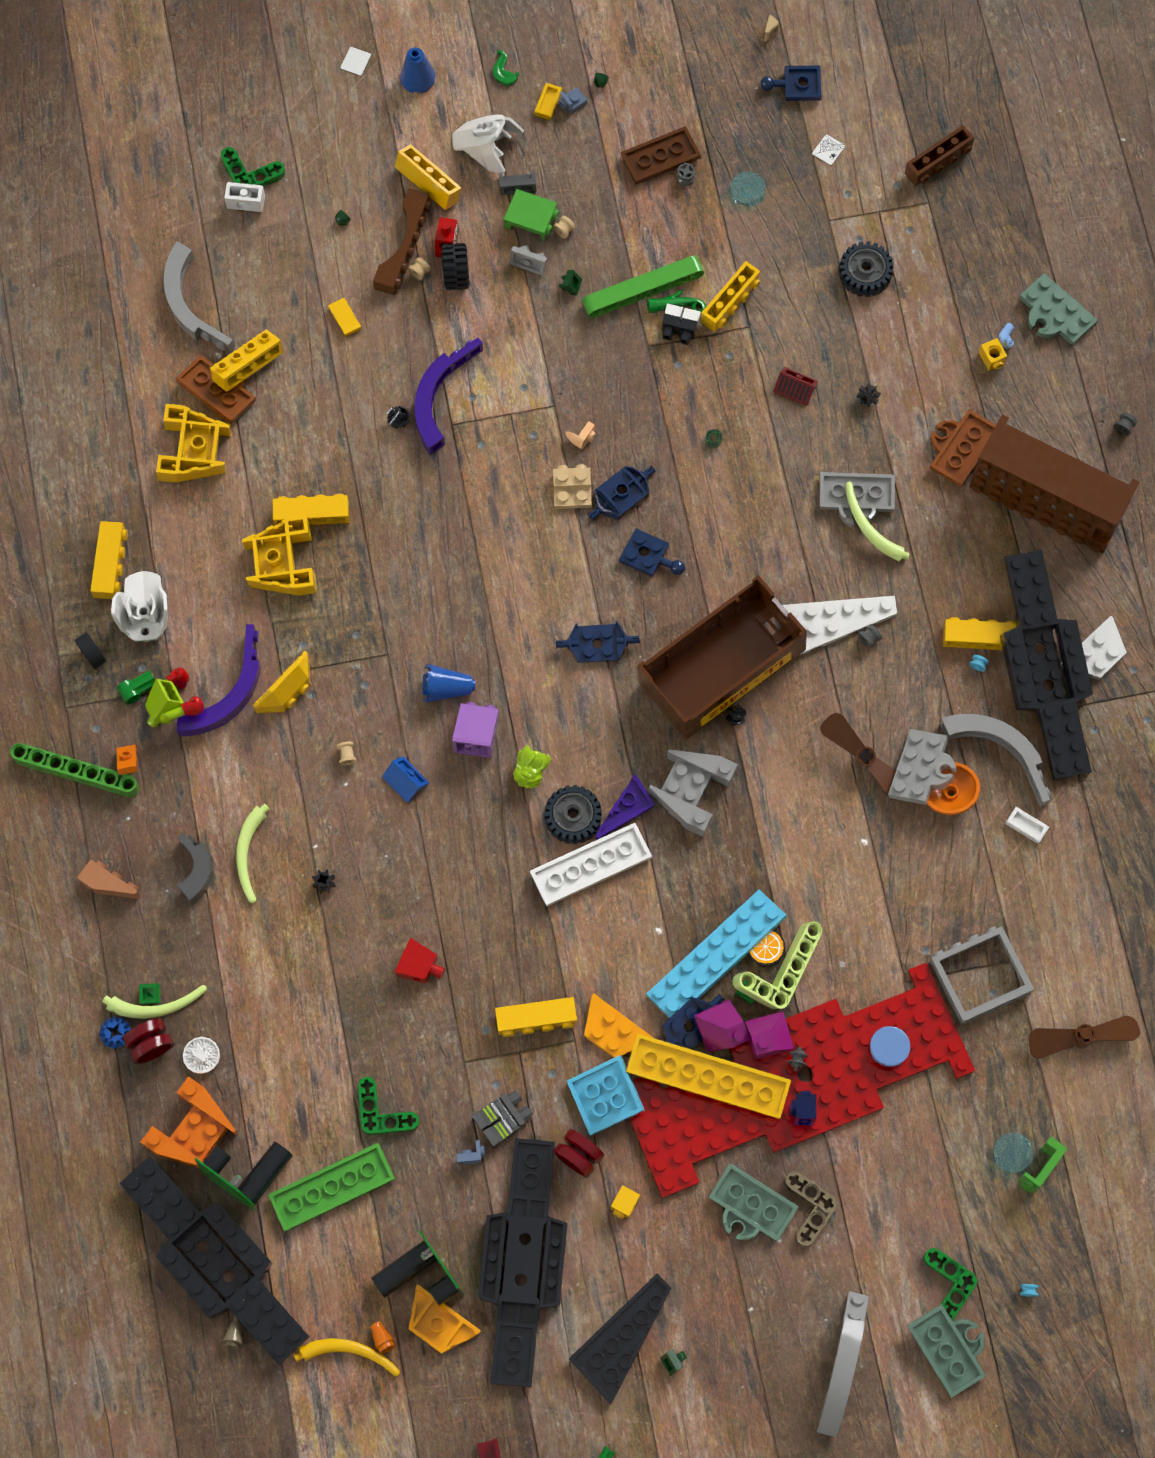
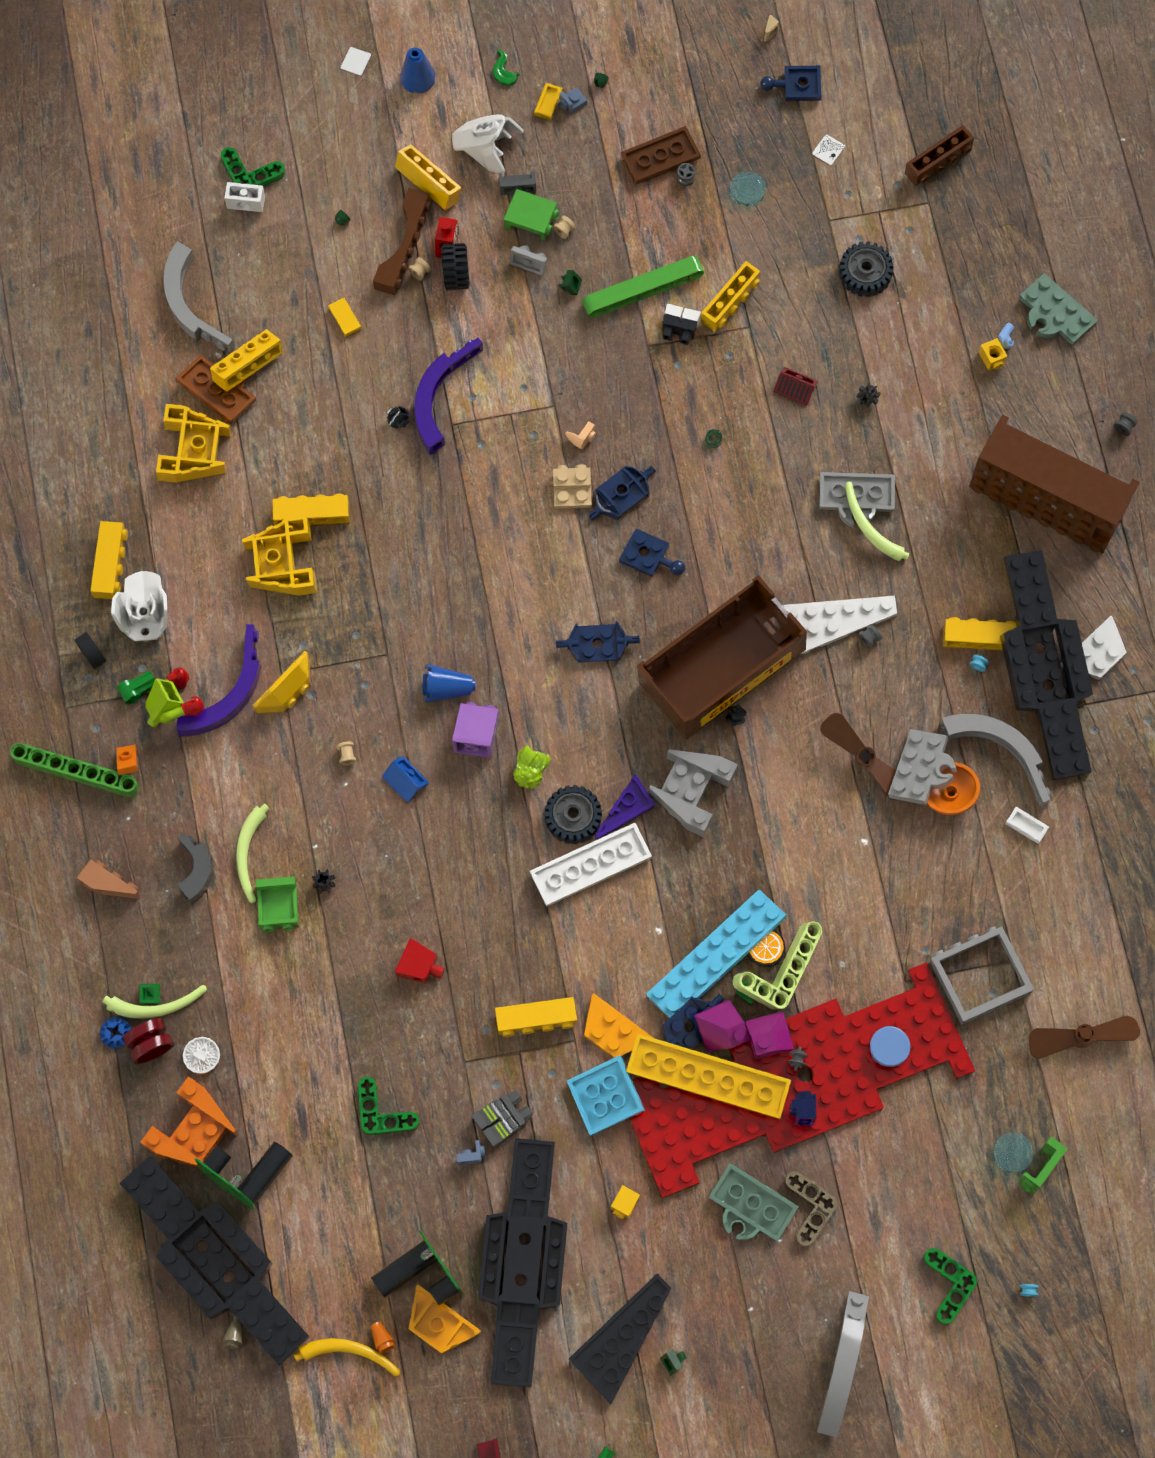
(277, 903): none -> bright green panel
(331, 1187): bright green plate -> none
(578, 1153): dark red wheel -> none
(655, 305): green plant -> none
(949, 1349): sand green plate -> none
(960, 446): dark orange plate -> none

